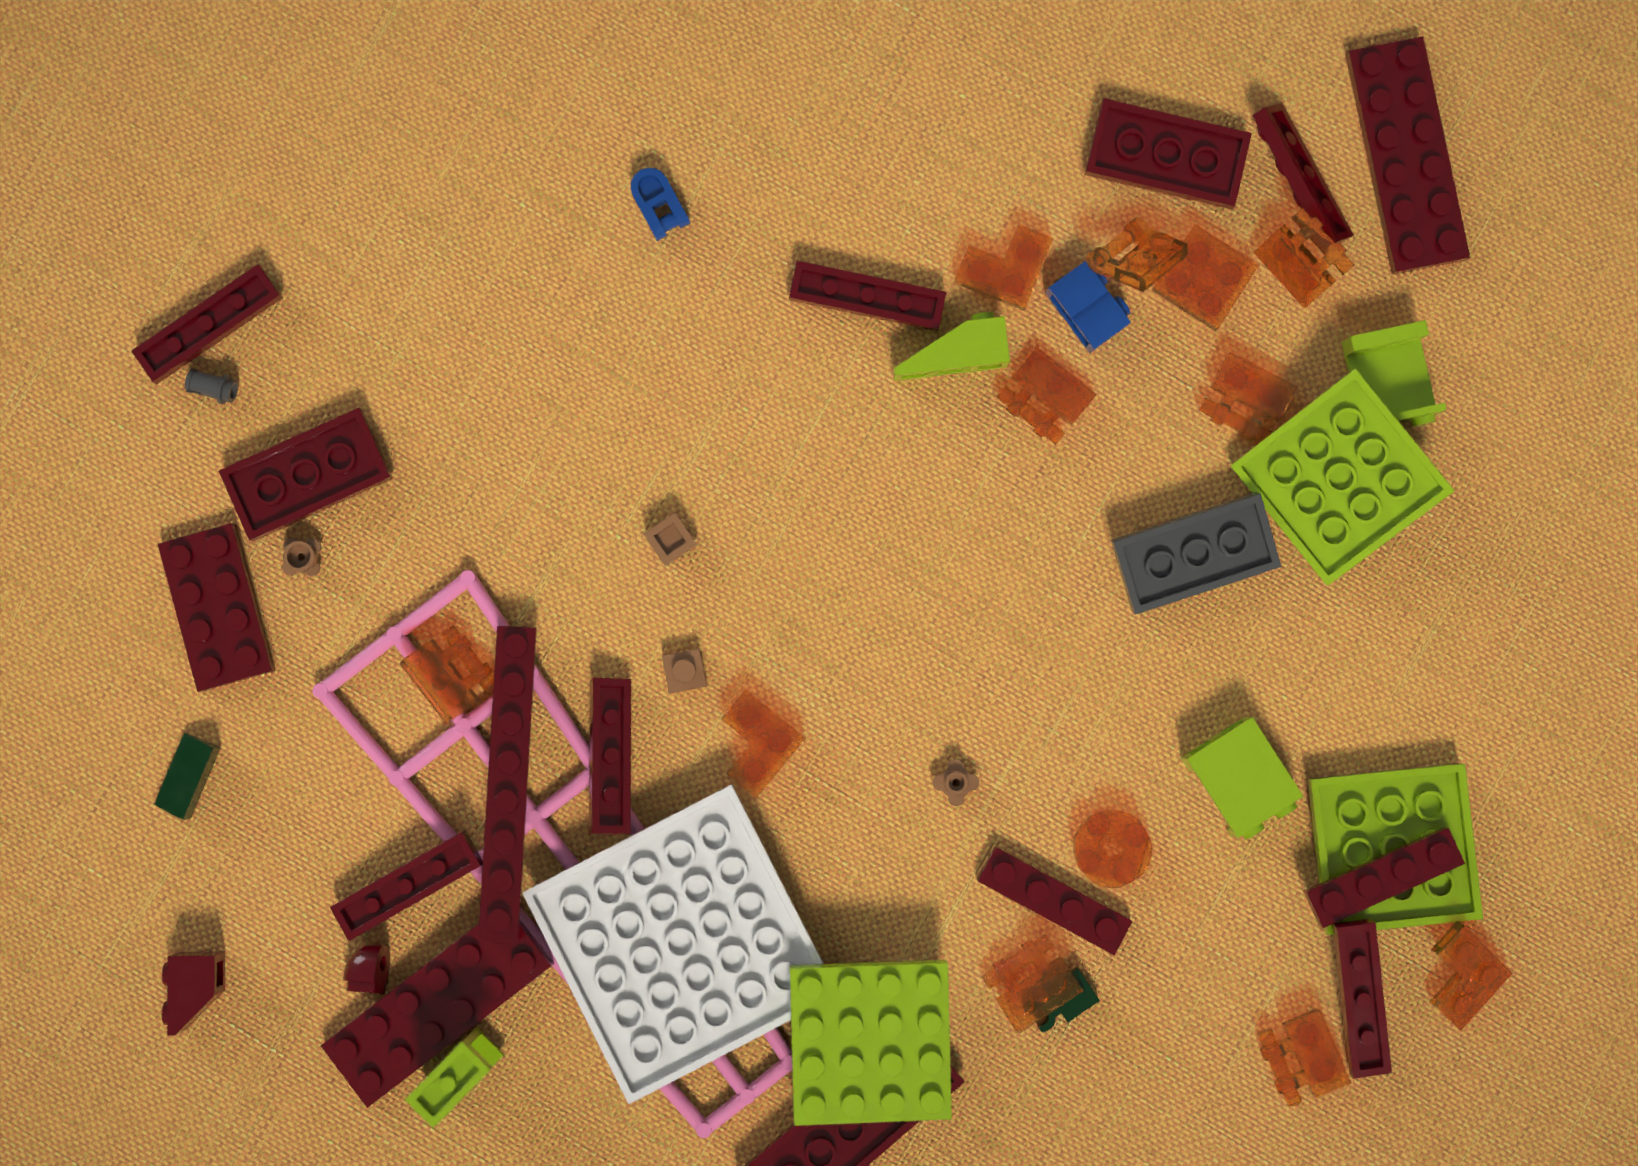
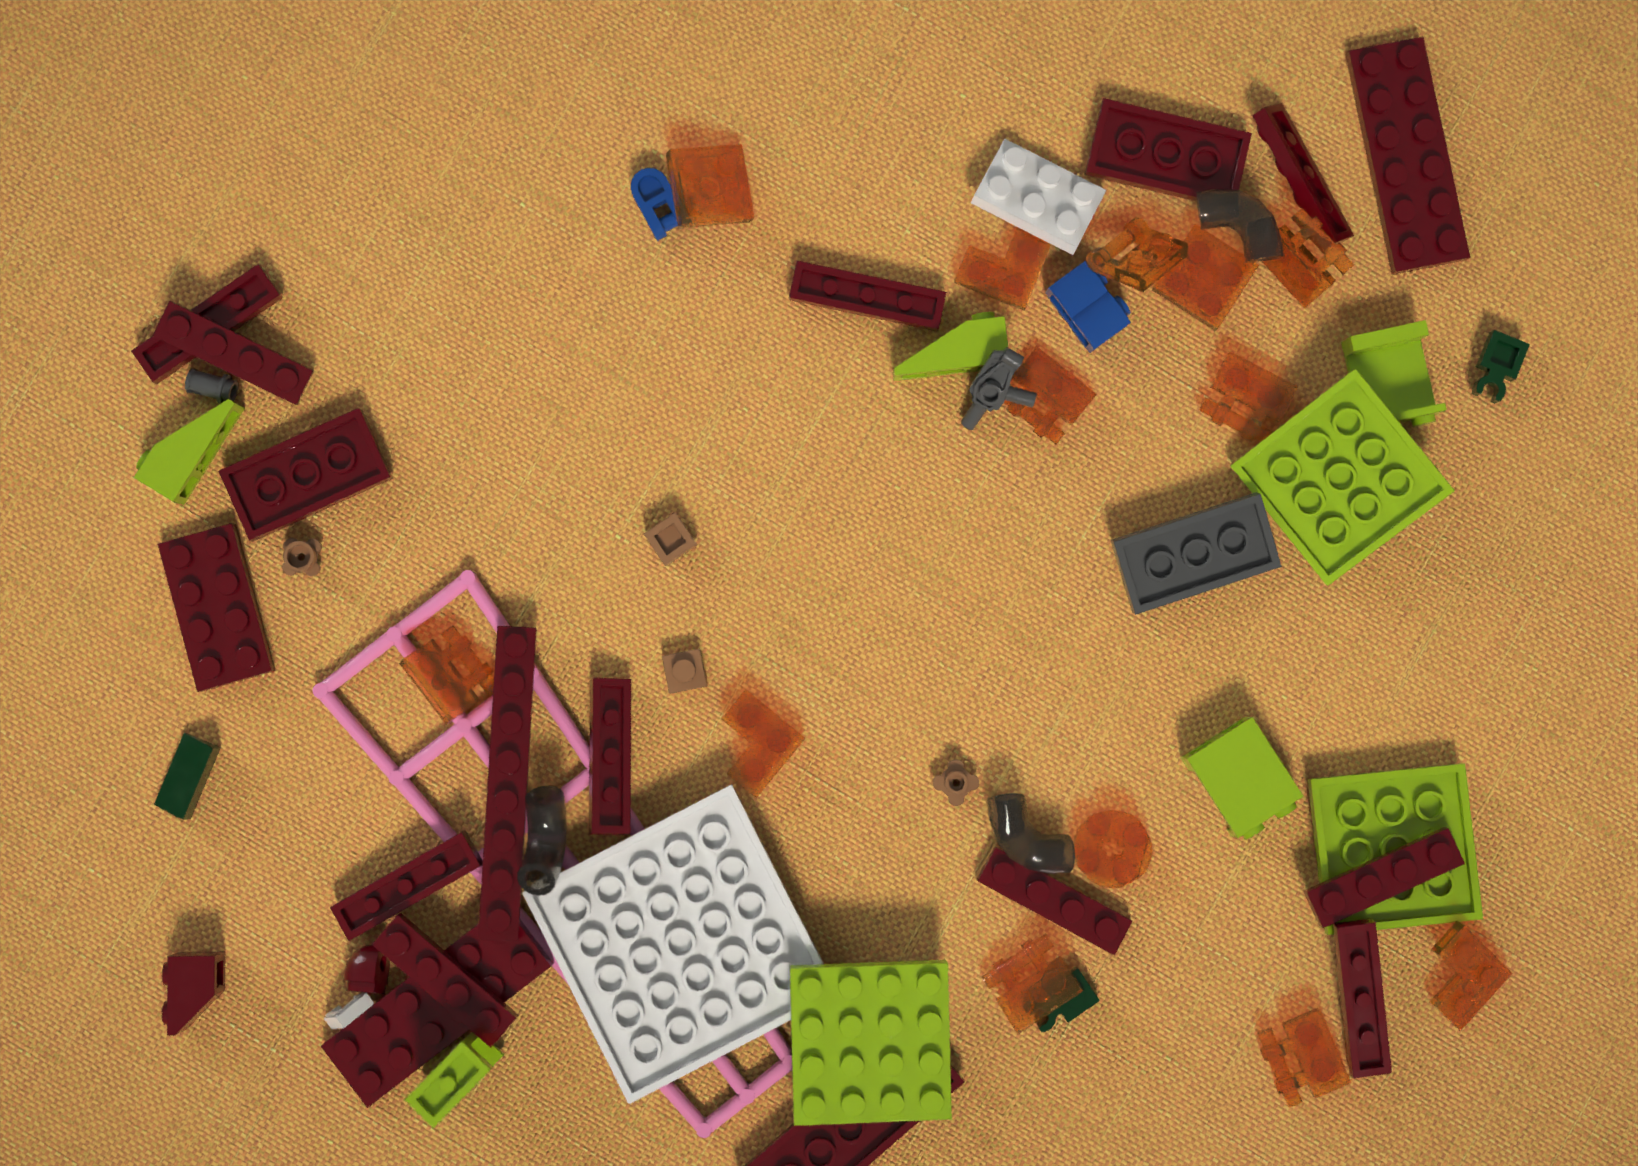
(182, 458): none -> lime slope
(233, 352): none -> dark red plate
(341, 1017): none -> white tile
(445, 979): none -> dark red plate
(545, 840): none -> clear smoke cylinder
(709, 185): none -> clear orange plate
(993, 386): none -> dark grey piece
(1023, 842): none -> clear smoke cylinder
(1038, 196): none -> white plate
(1244, 215): none -> clear smoke cylinder
(1501, 360): none -> dark green plate

